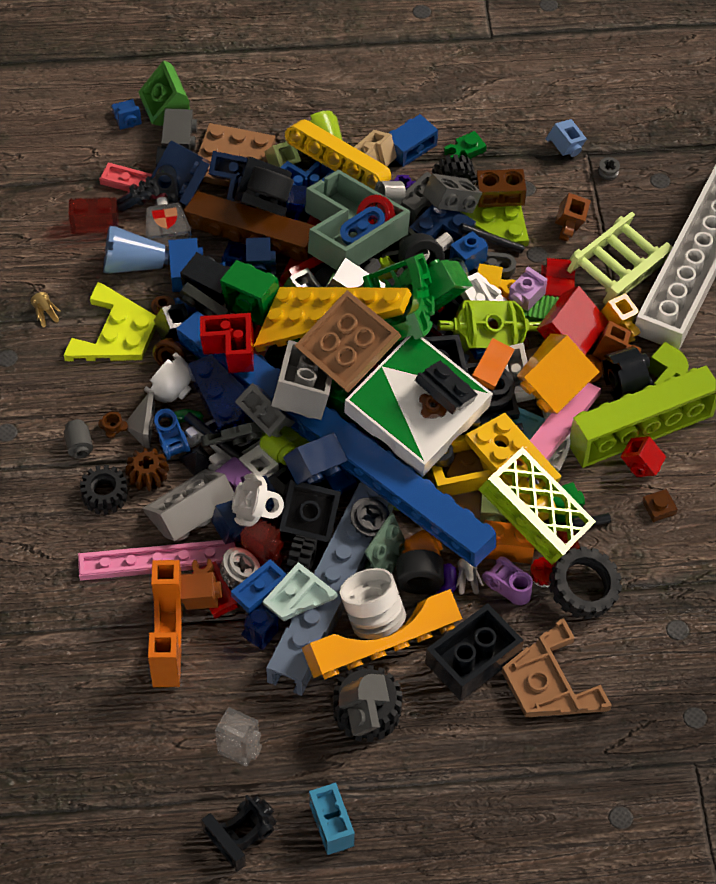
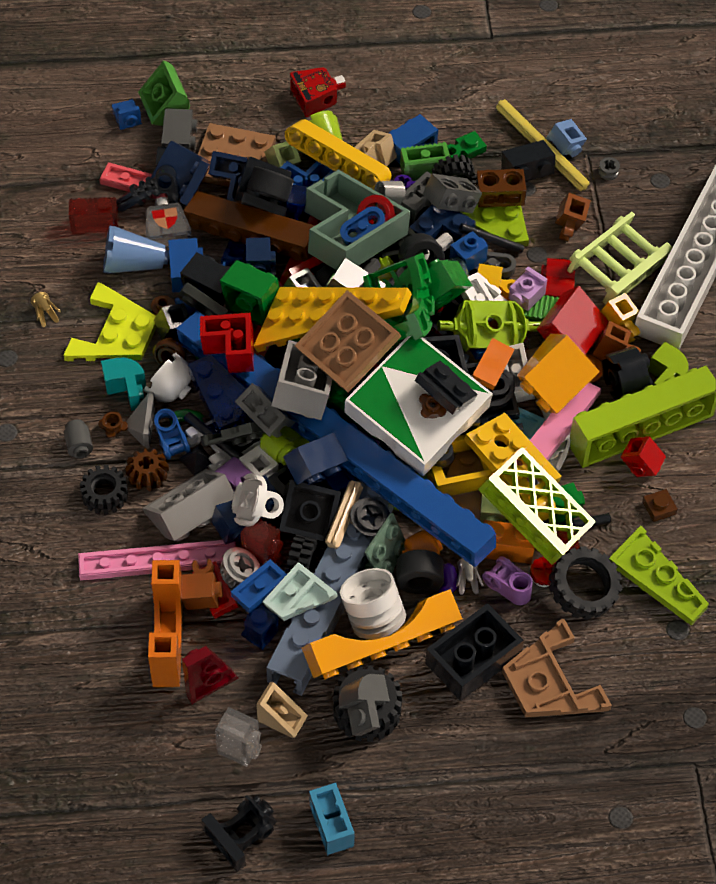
(123, 376): none -> teal brick
(205, 673): none -> dark red wing
(279, 711): none -> tan slope
(315, 89): none -> red torso
(342, 515): none -> tan axle
(421, 159): none -> bright green brick
(533, 135): none -> light yellow axle
(534, 158): none -> black brick
(651, 571): none -> lime wing

